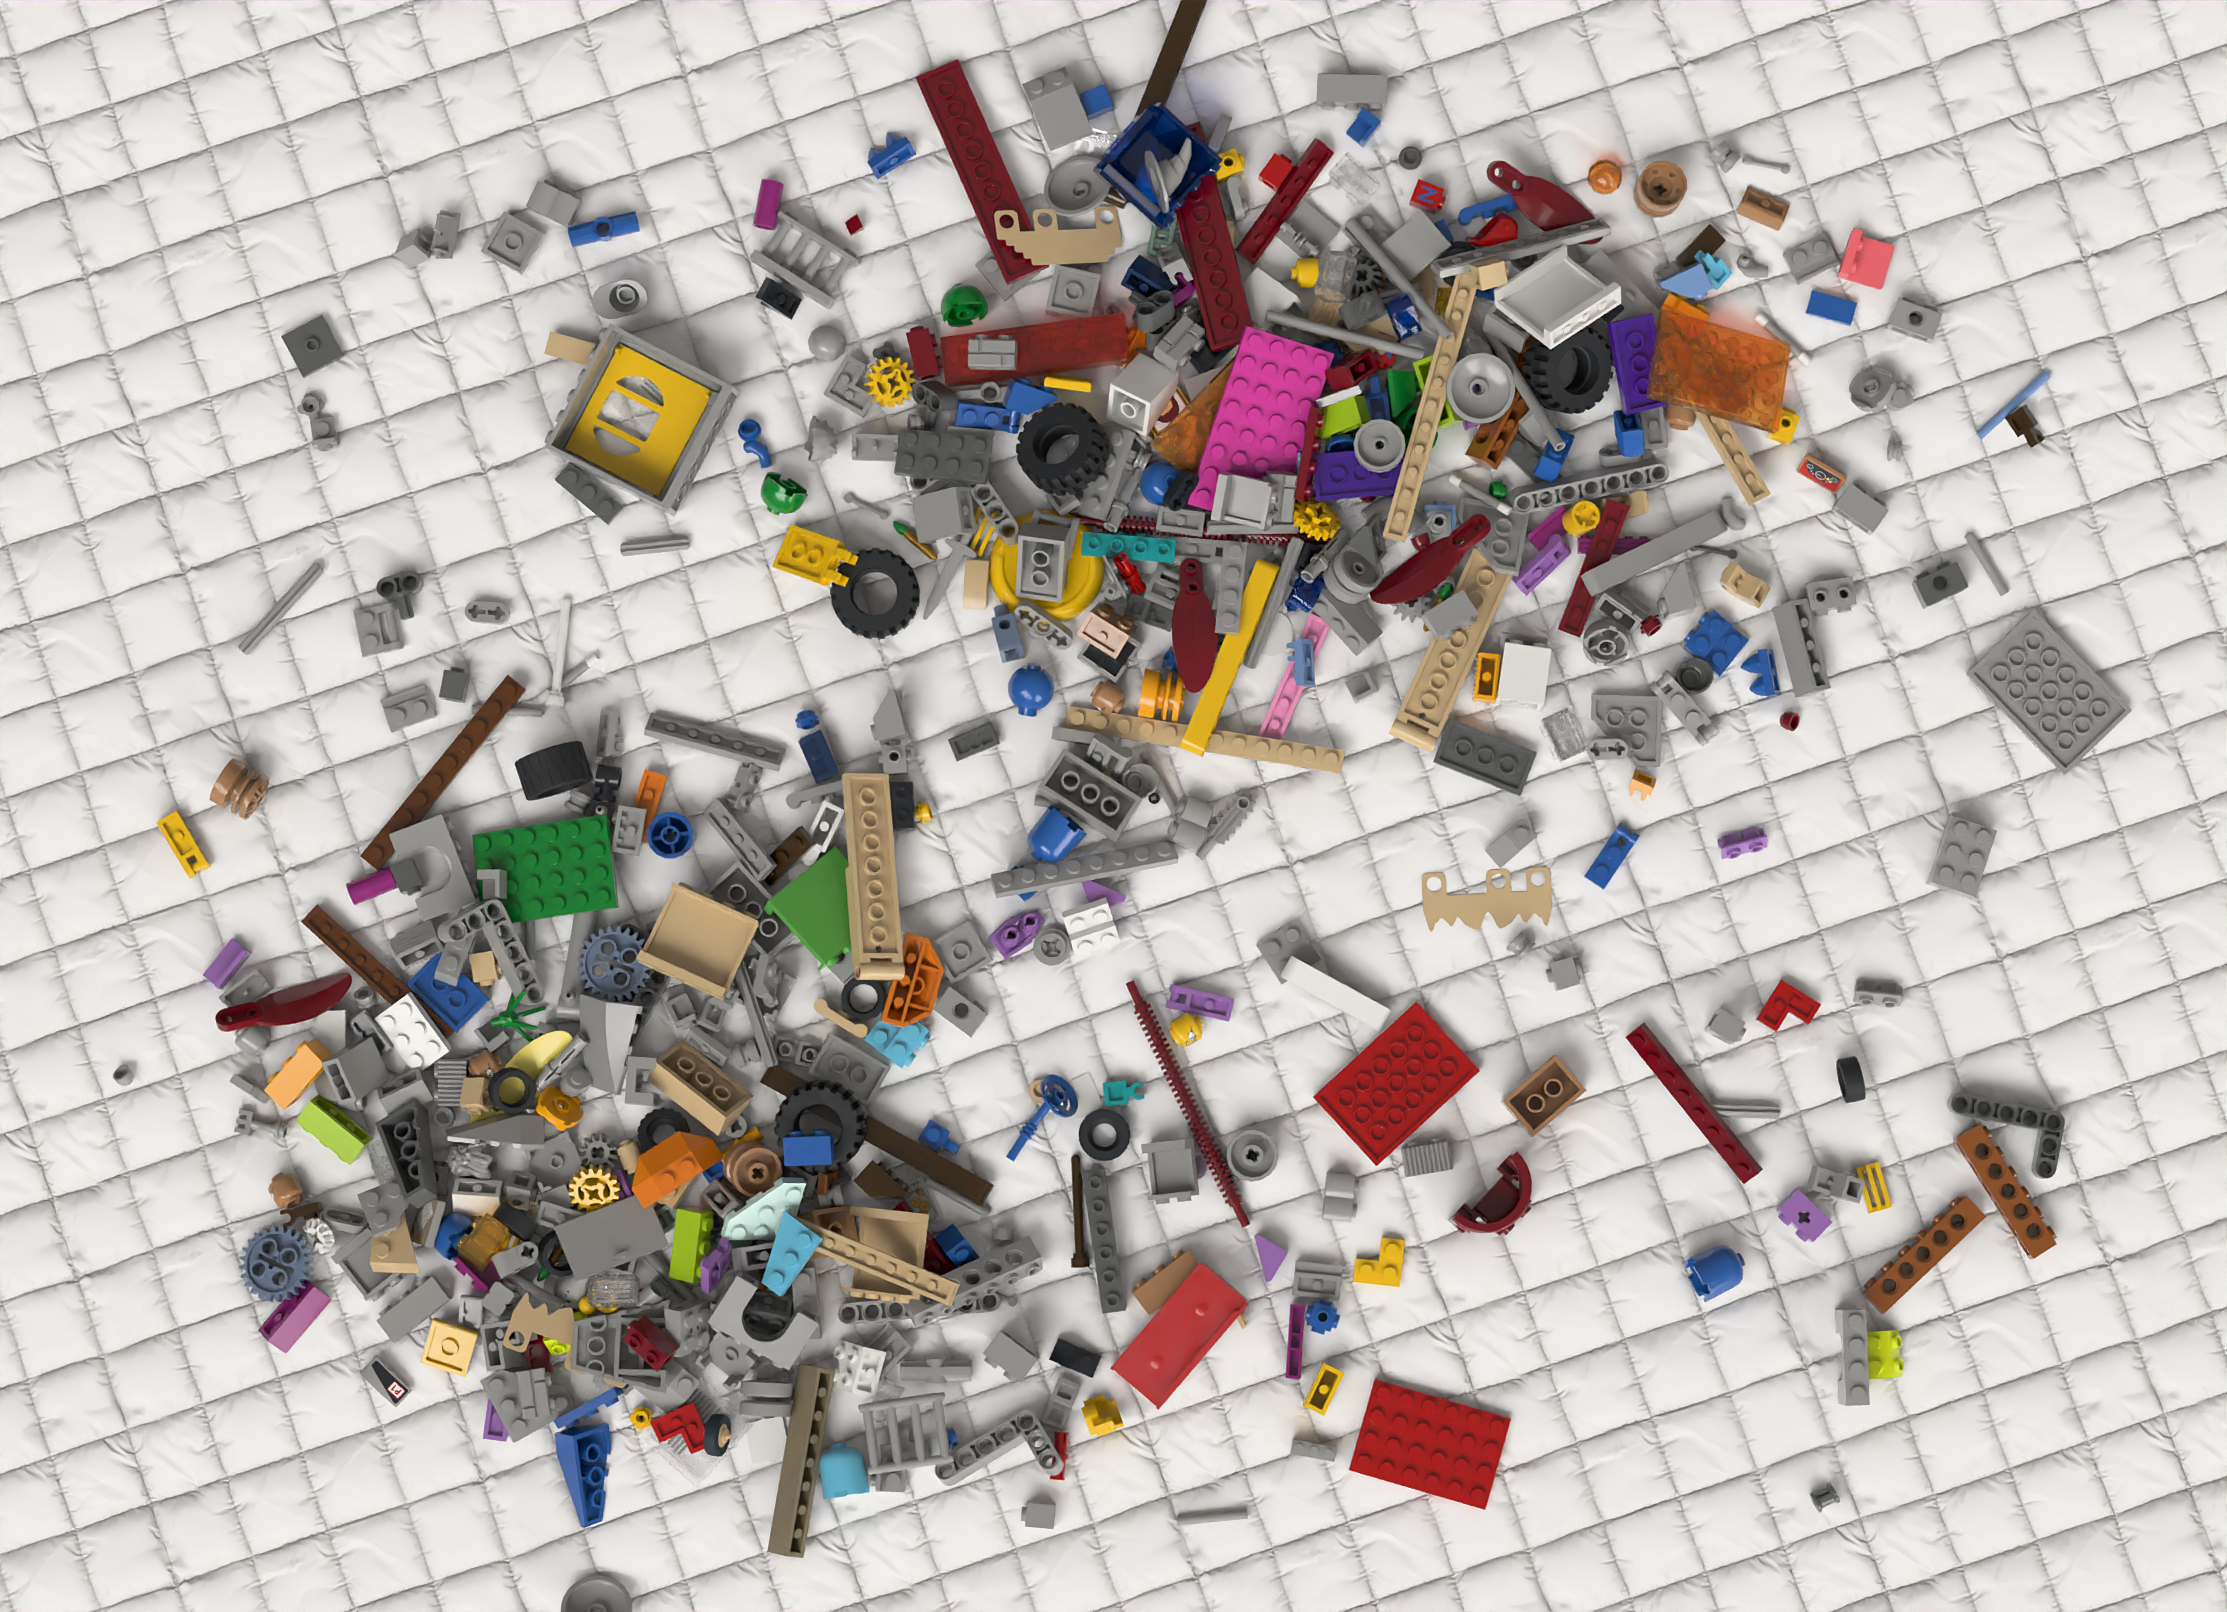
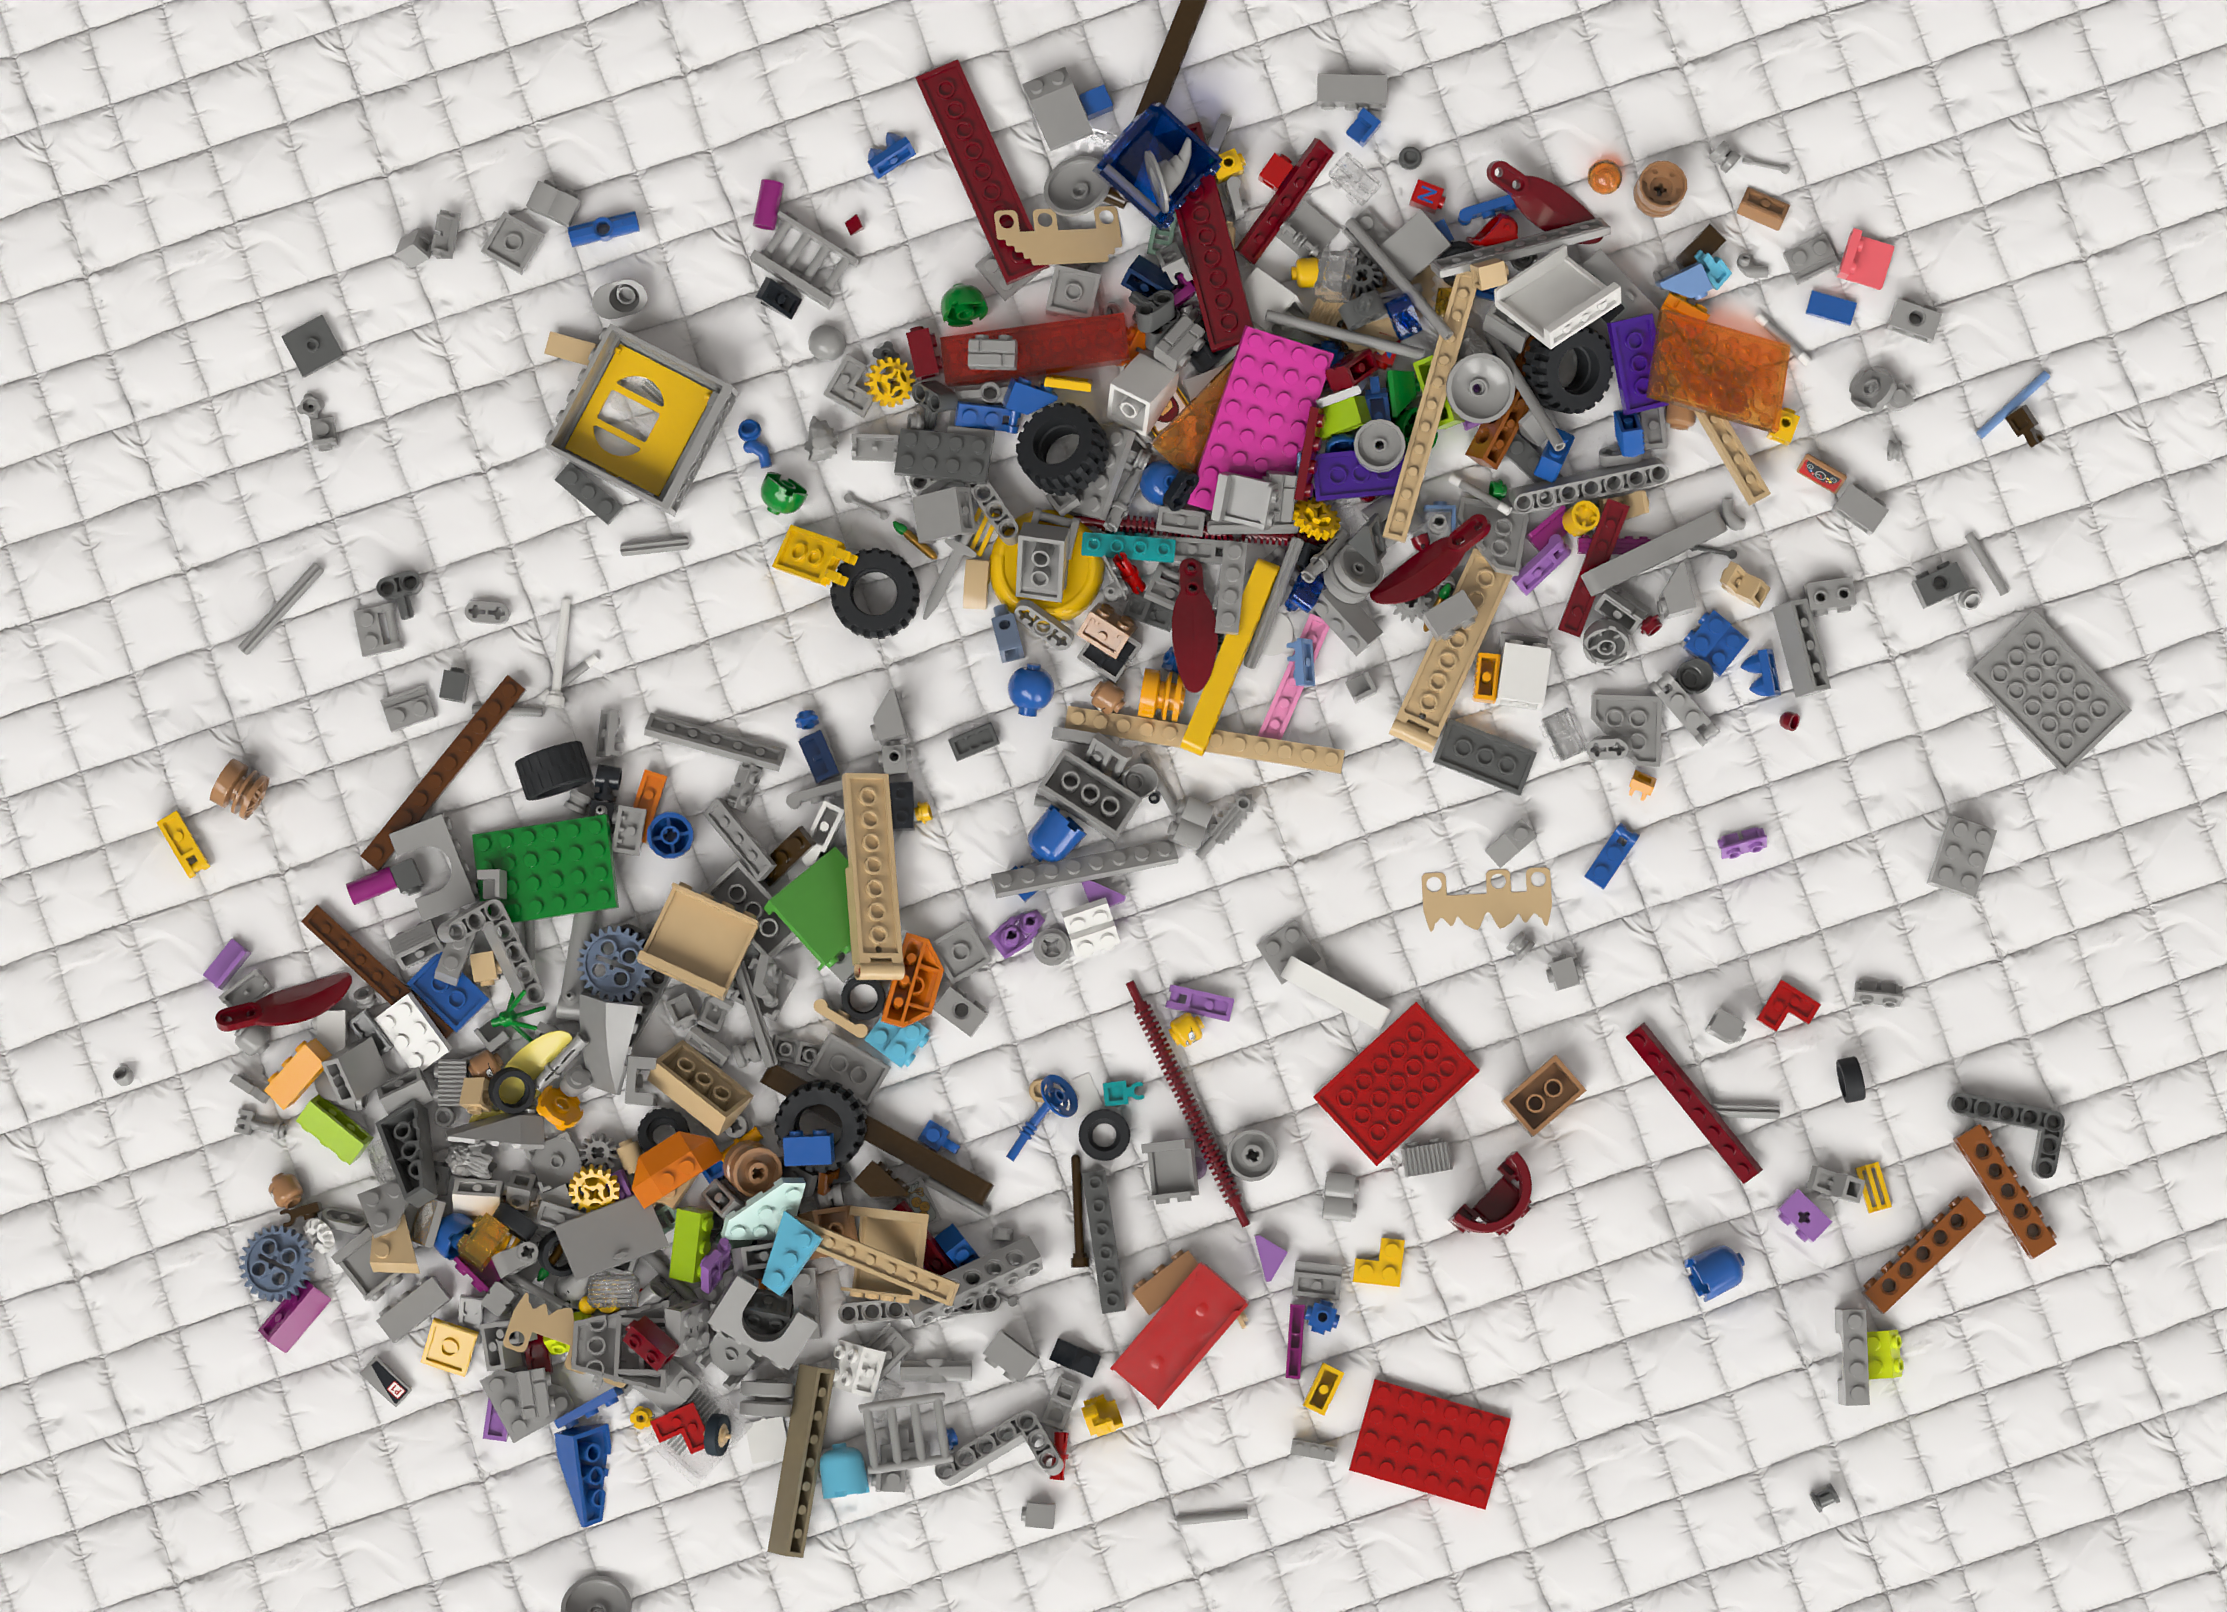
(1969, 598): none -> light grey plate

